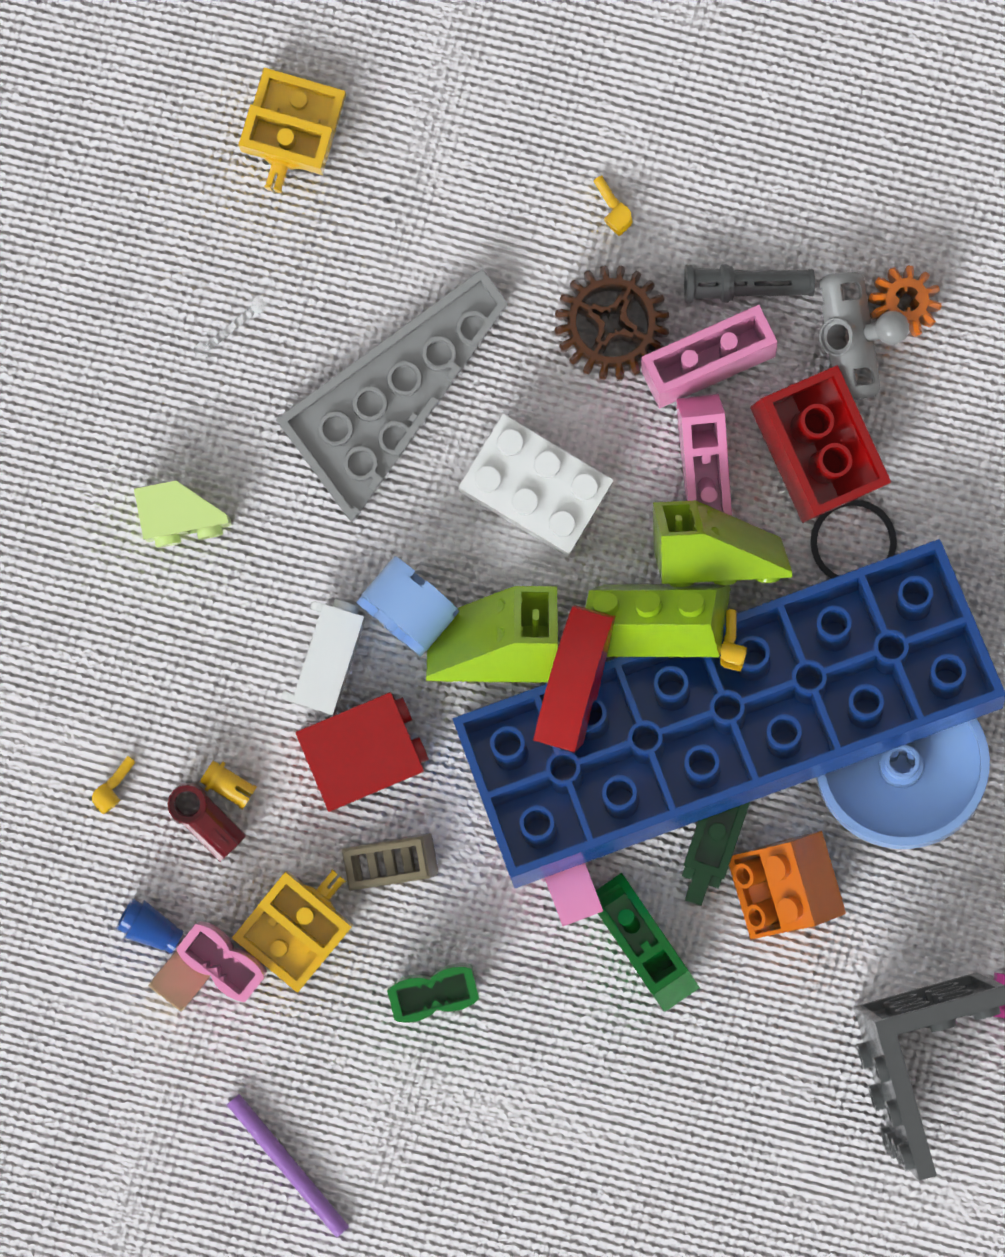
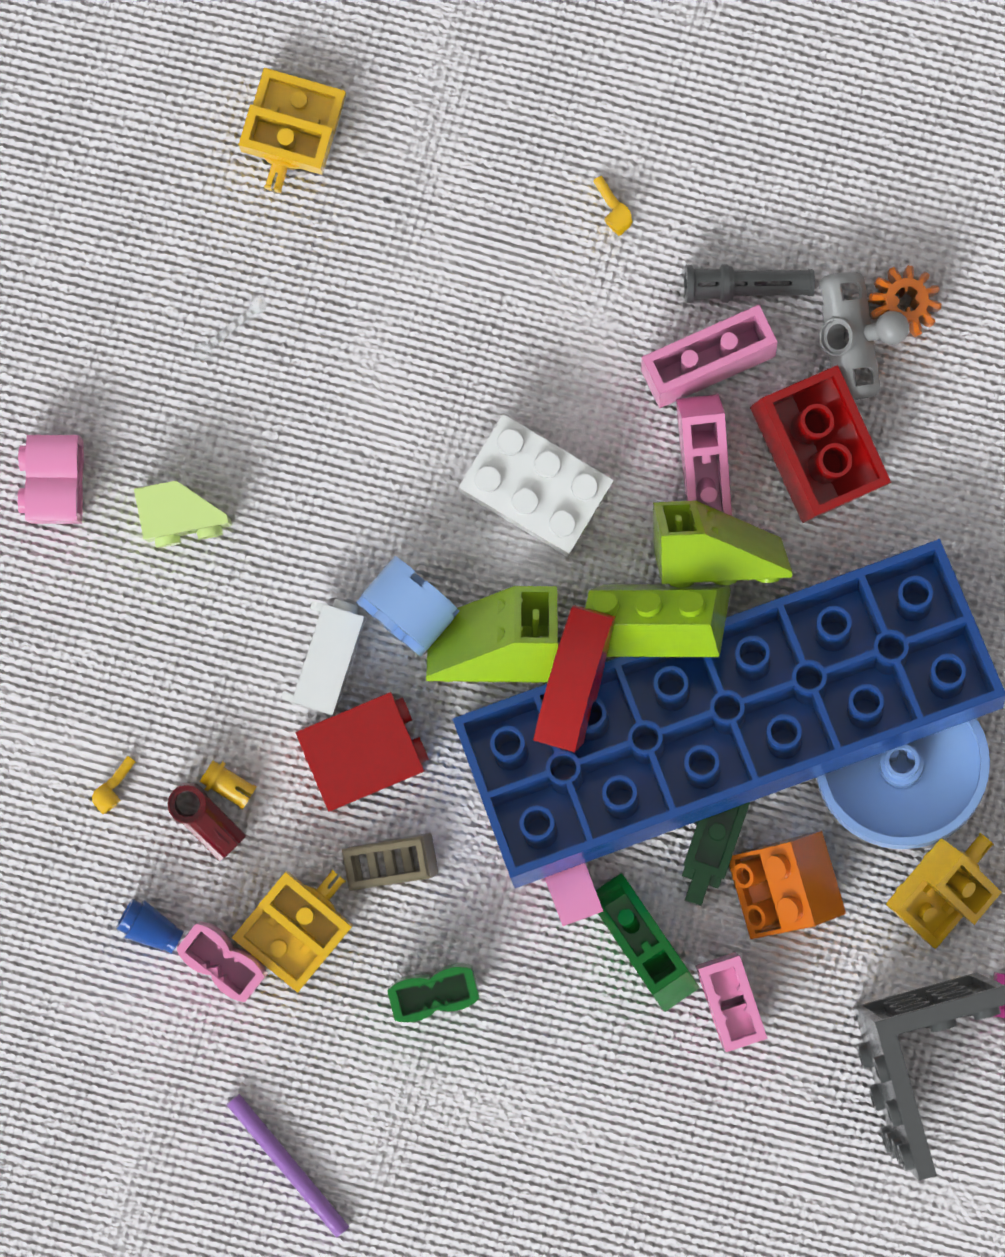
(52, 479): none -> bright pink brick
(178, 982): tan slope -> none
(374, 408): light grey wing -> none
(595, 313): reddish brown gear -> none
(731, 1002): none -> bright pink brick
(732, 654): yellow hand -> none
(813, 541): black piece -> none
(945, 890): none -> yellow plate

